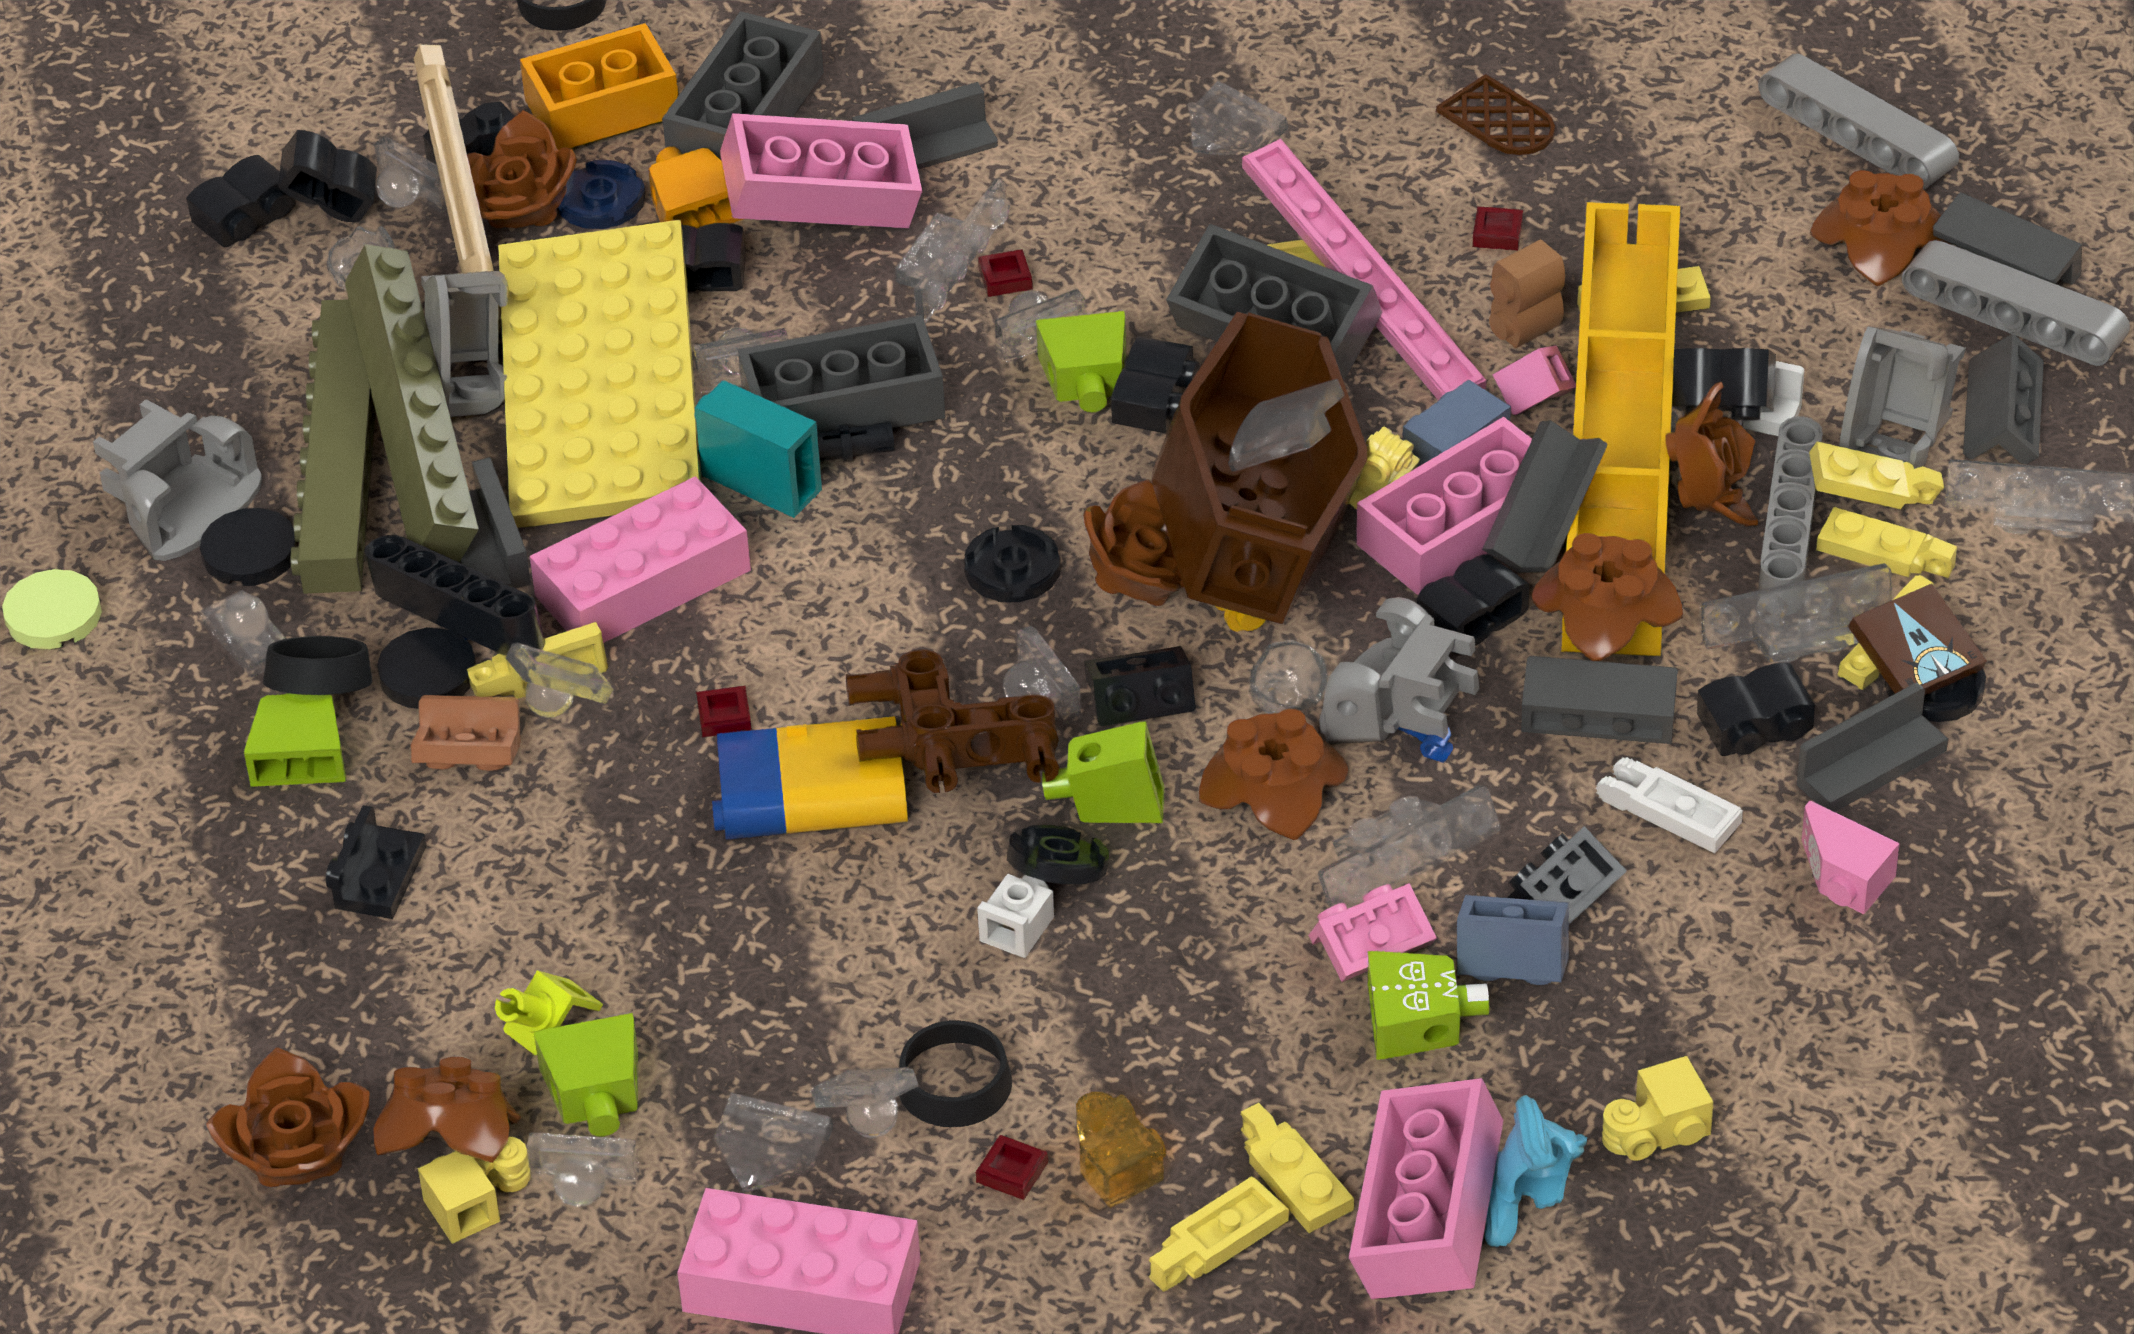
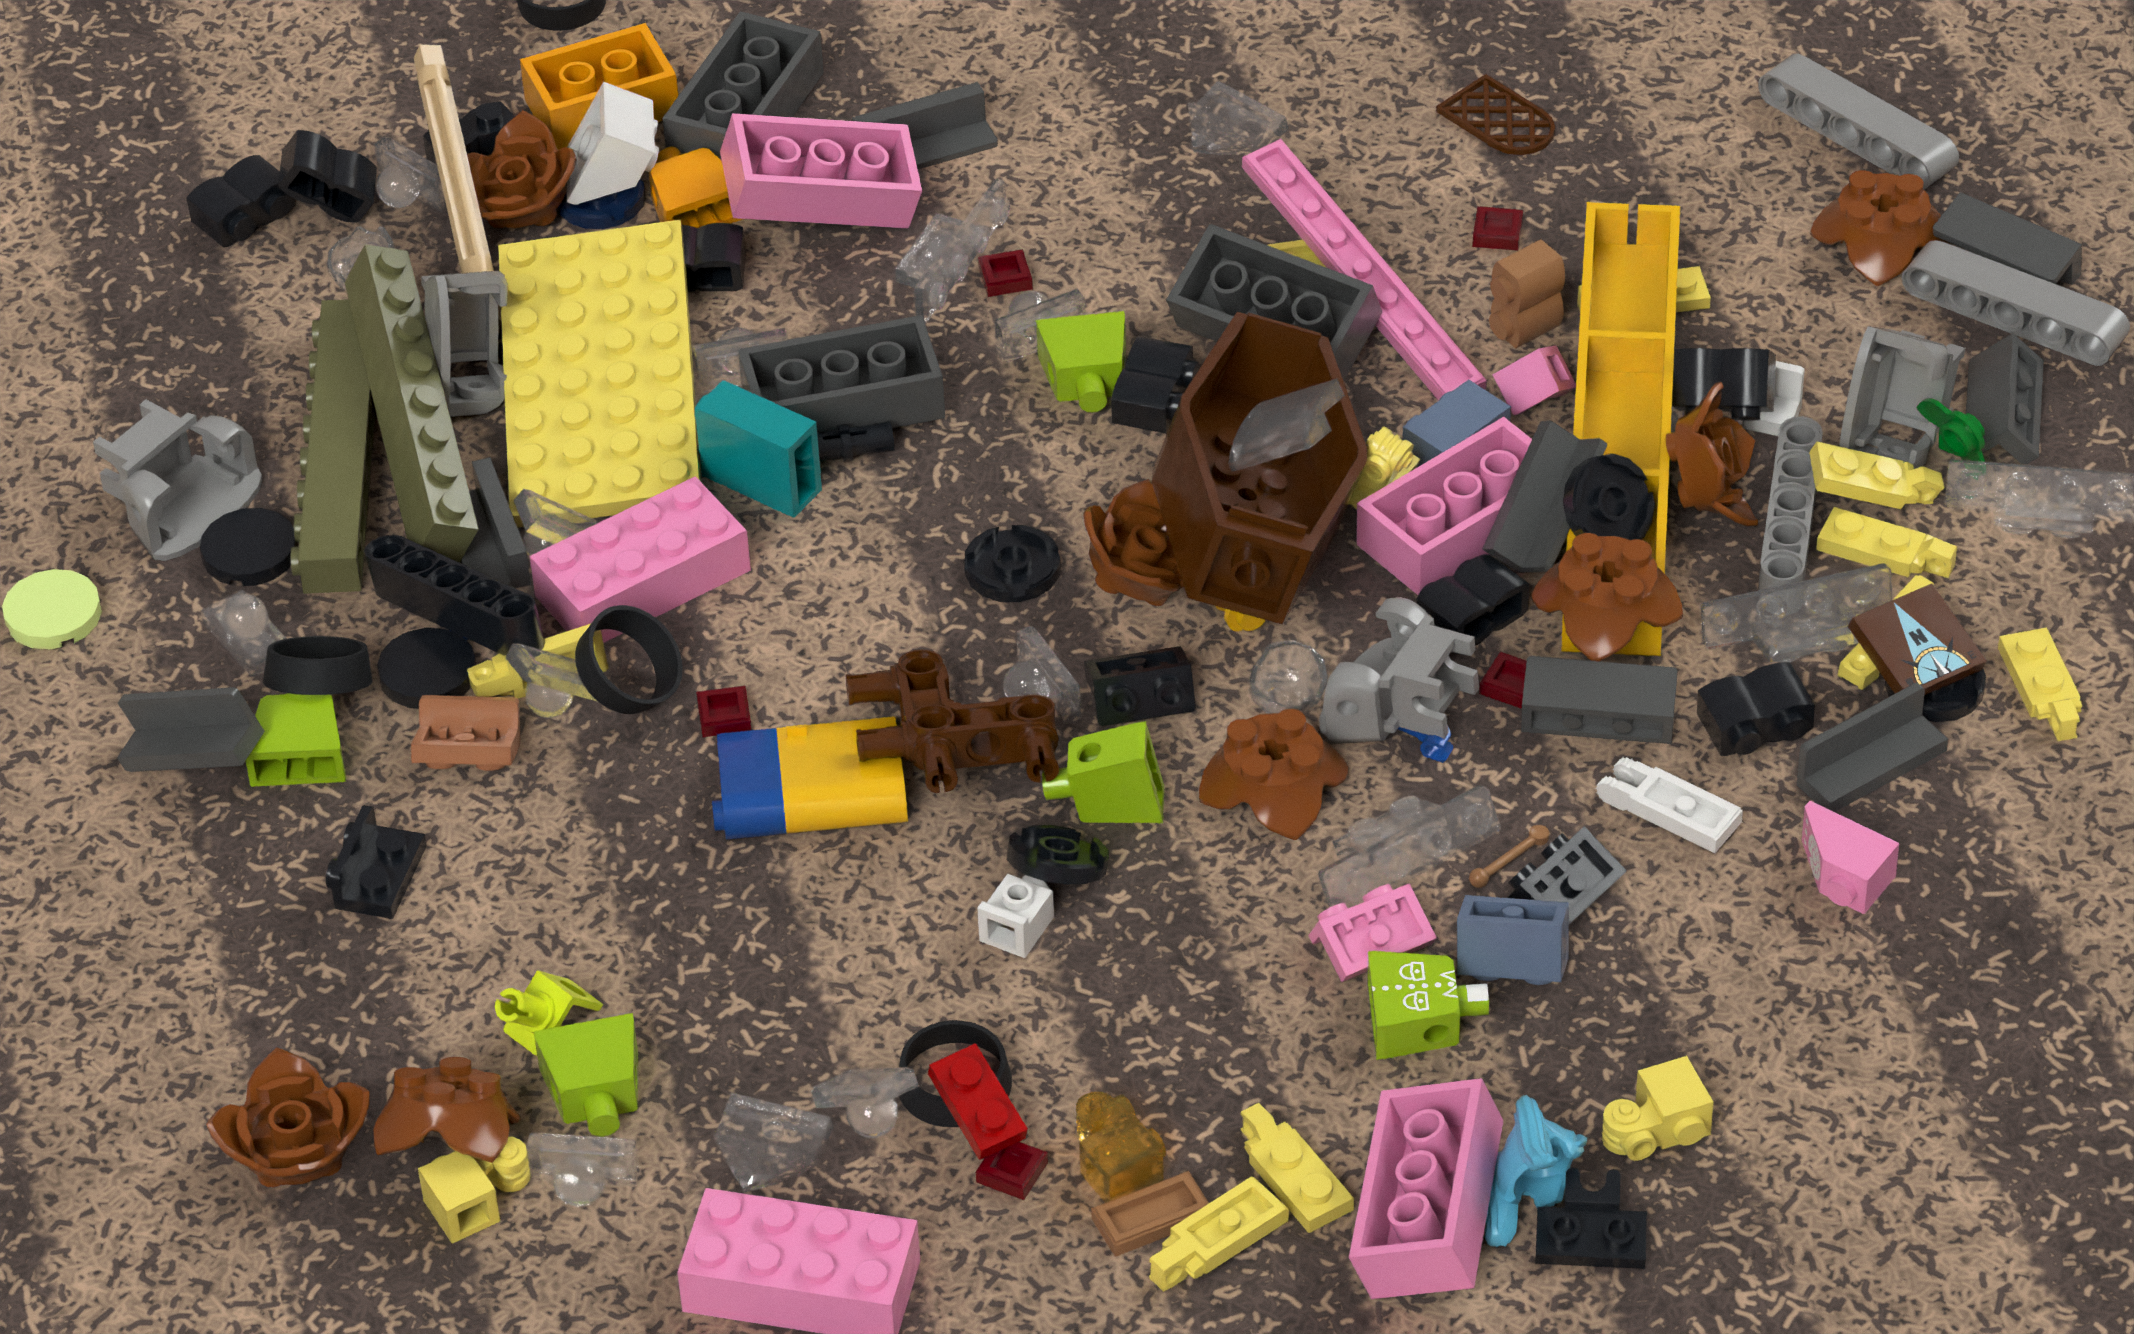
(188, 729): none -> dark grey panel
(547, 521): none -> clear tile
(612, 144): none -> white slope
(654, 640): none -> black tyre
(977, 1101): none -> red plate
(1147, 1213): none -> medium nougat tile
(1505, 680): none -> dark red tile
(1537, 836): none -> medium nougat hinge
(1591, 1228): none -> black plate
(1608, 498): none -> black tile
(1958, 432): none -> green plate
(2042, 680): none -> light yellow hinge

